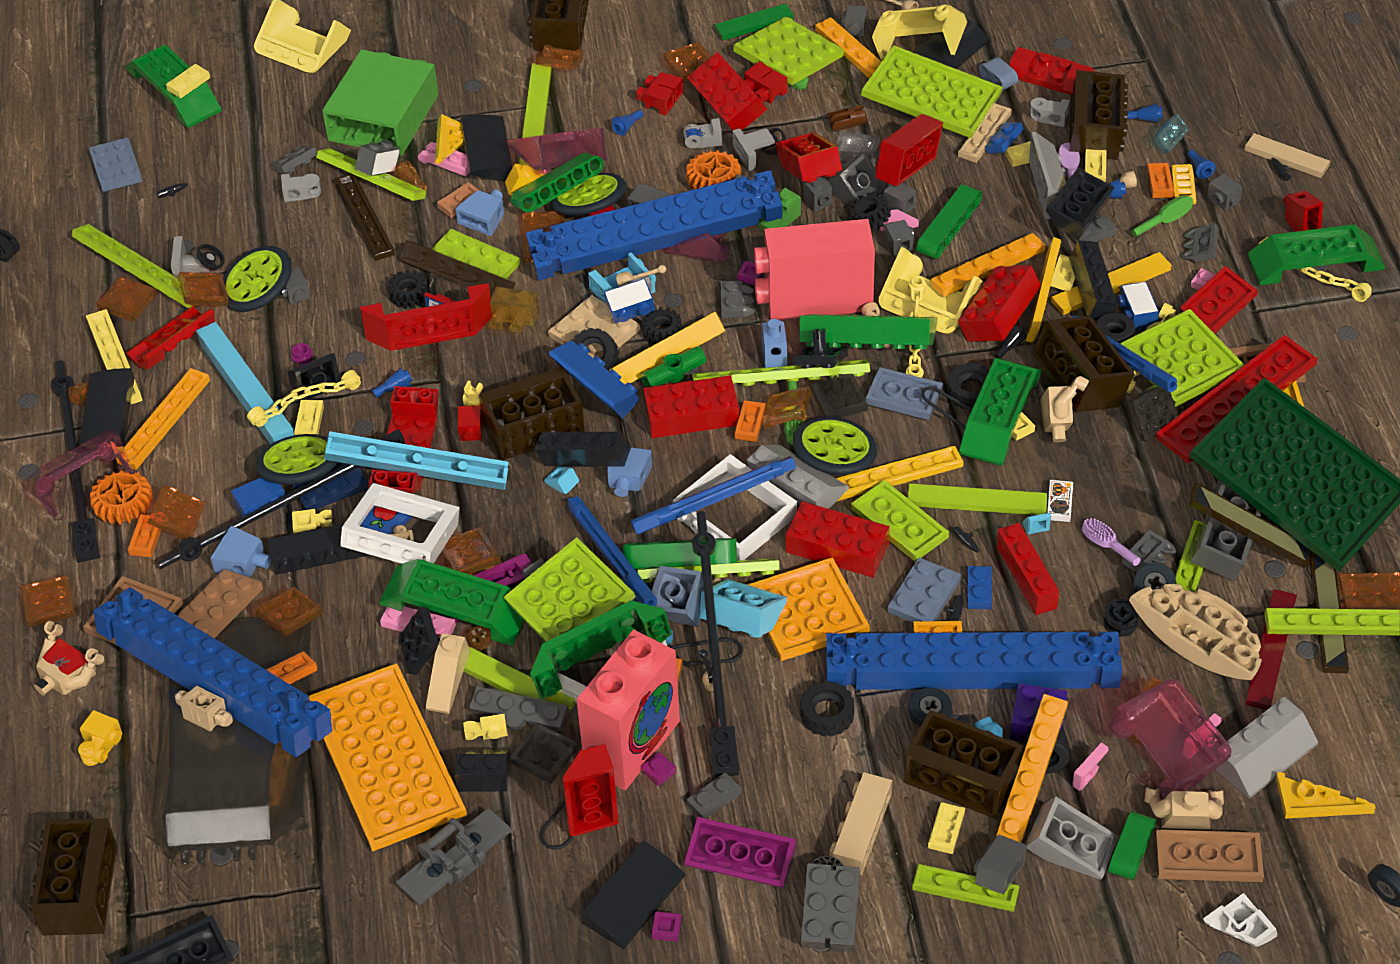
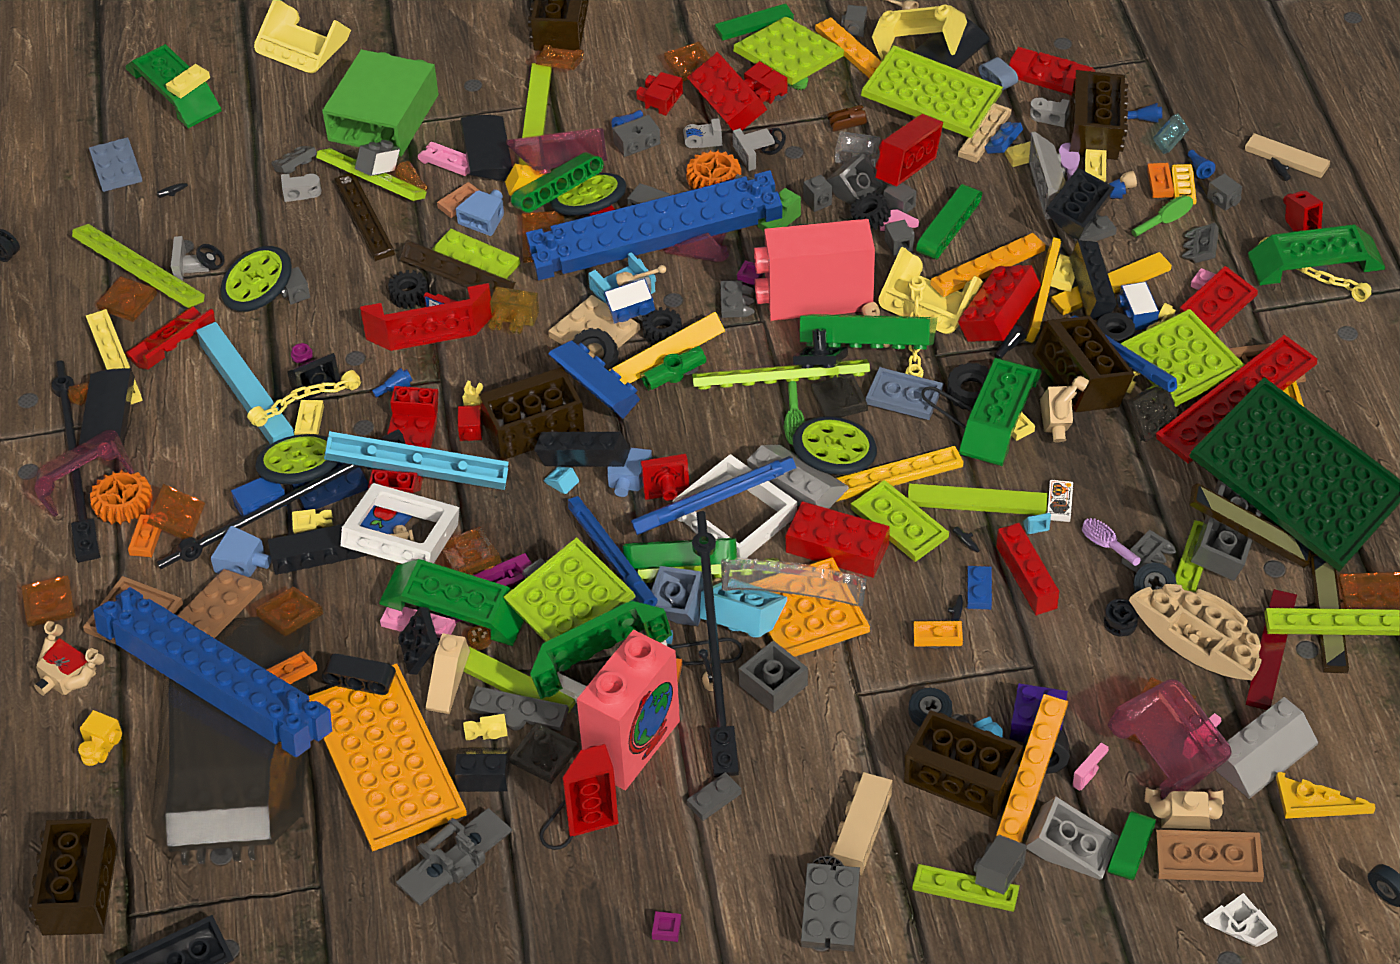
(165, 417): light orange plate -> none
(203, 288): clear orange plate -> none
(203, 708): tan piece -> none
(359, 674): none -> black beam
(448, 138): yellow wing -> none
(632, 895): black slope -> none
(636, 135): none -> dark grey brick
(658, 769): magenta plate -> none
(665, 481): none -> red plate
(691, 406): red brick -> none
(741, 852): magenta slope -> none
(750, 421): orange plate -> none
(773, 676): none -> dark grey brick
(774, 336): medium blue torso -> none
(785, 402): clear orange plate -> none
(792, 579): none -> clear windscreen
(809, 156): red brick -> none
(827, 692): black tyre -> none
(924, 592): sand blue plate -> none
(946, 828): light yellow plate -> none
(974, 660): blue brick -> none

